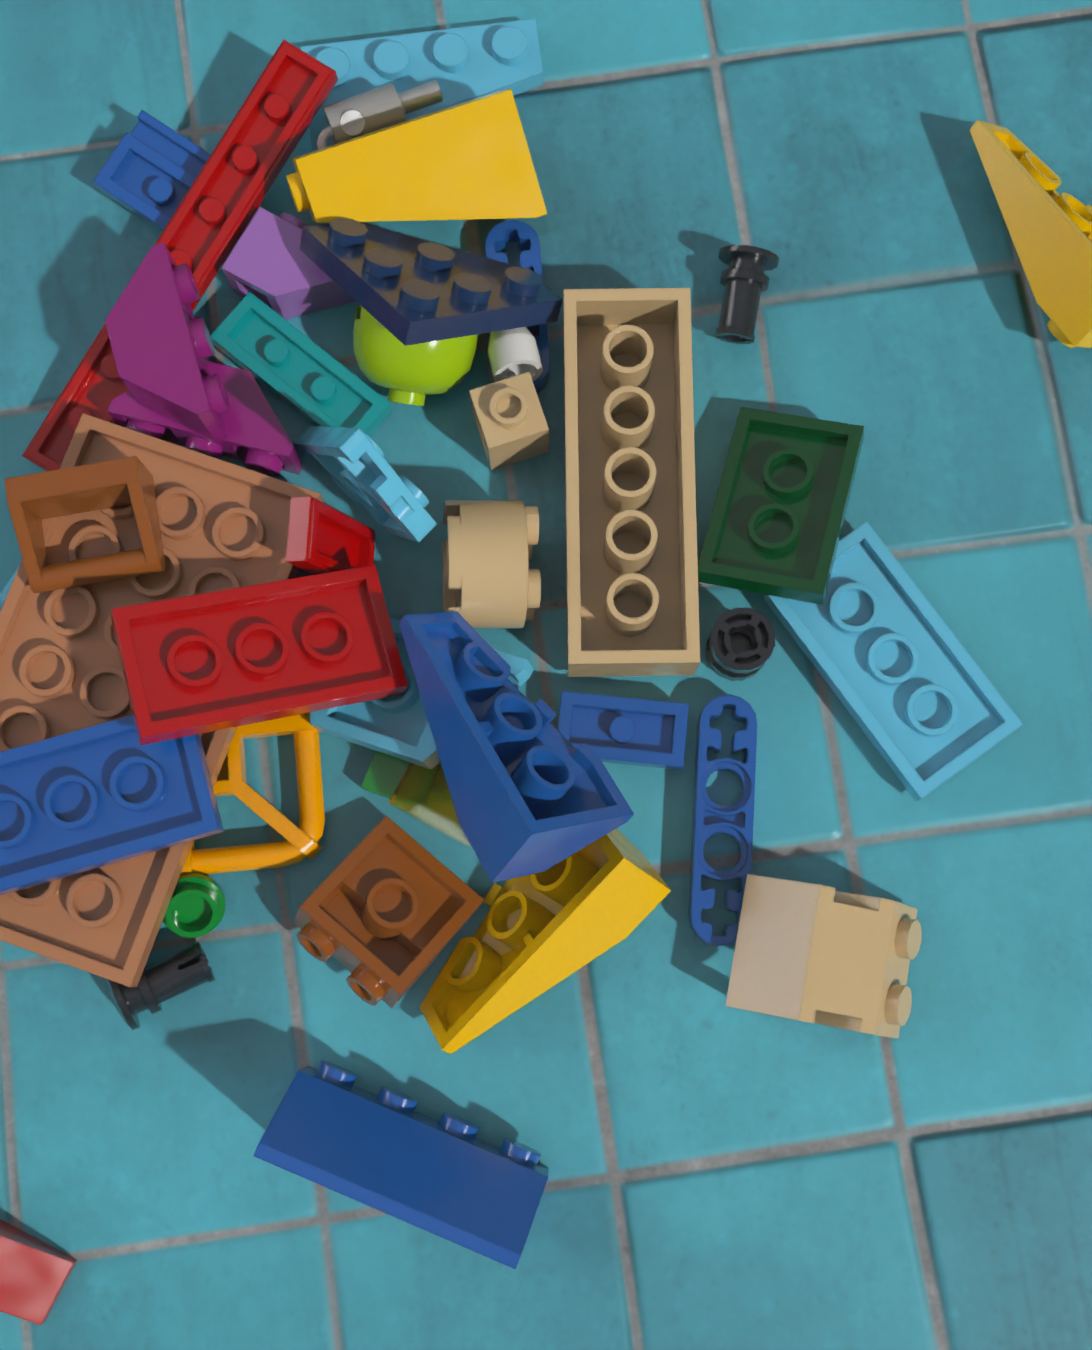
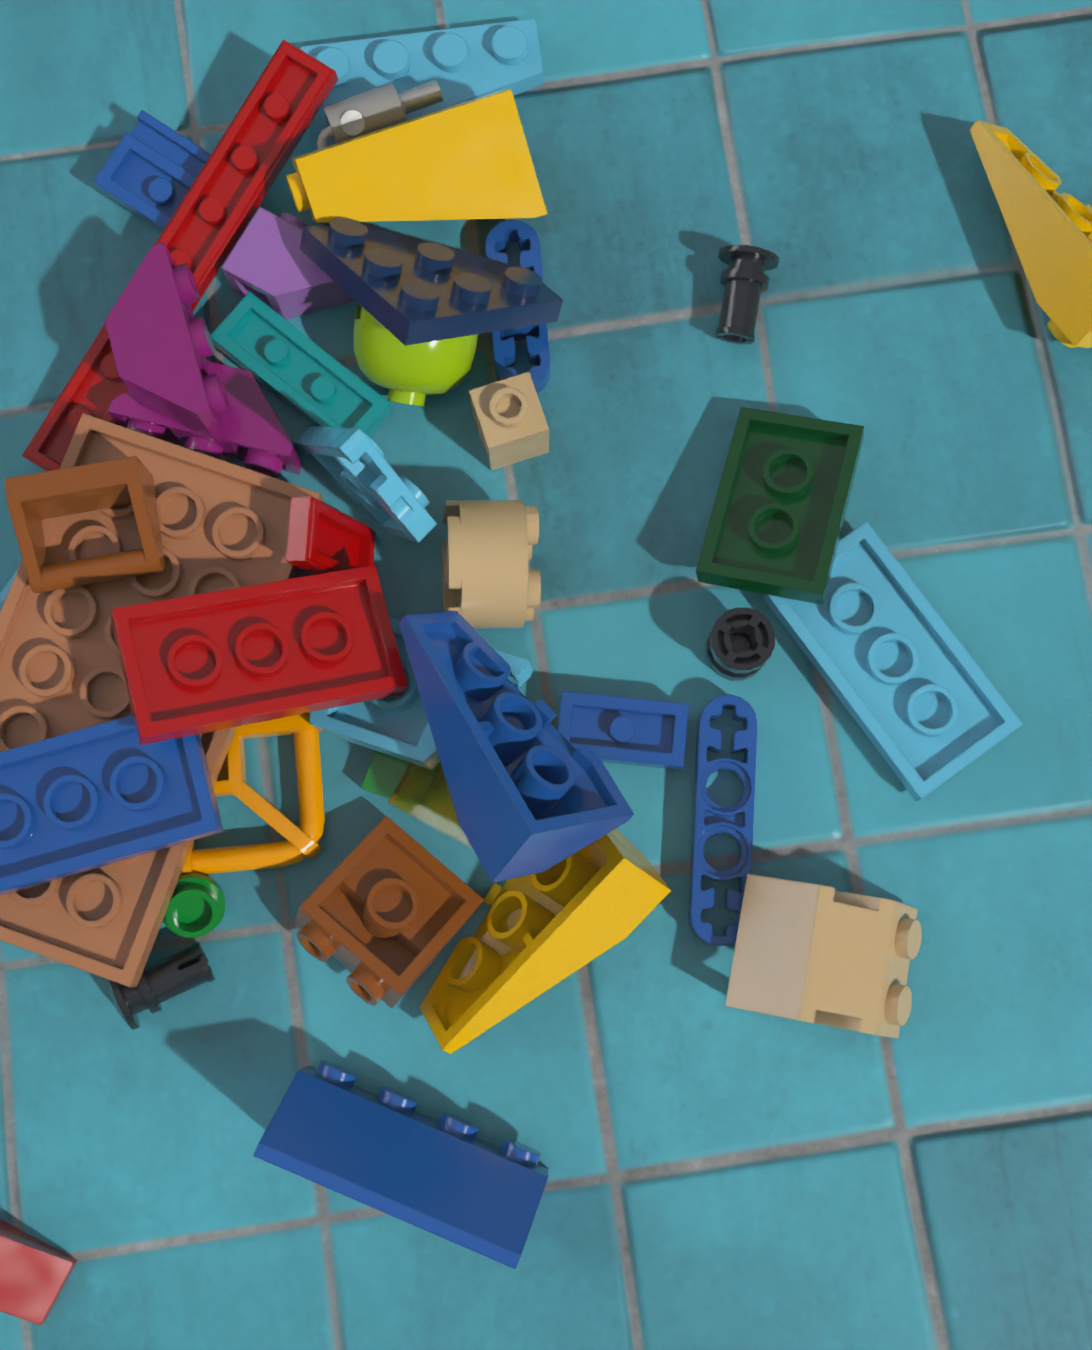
(514, 353): white hose -> none
(630, 483): tan brick -> none

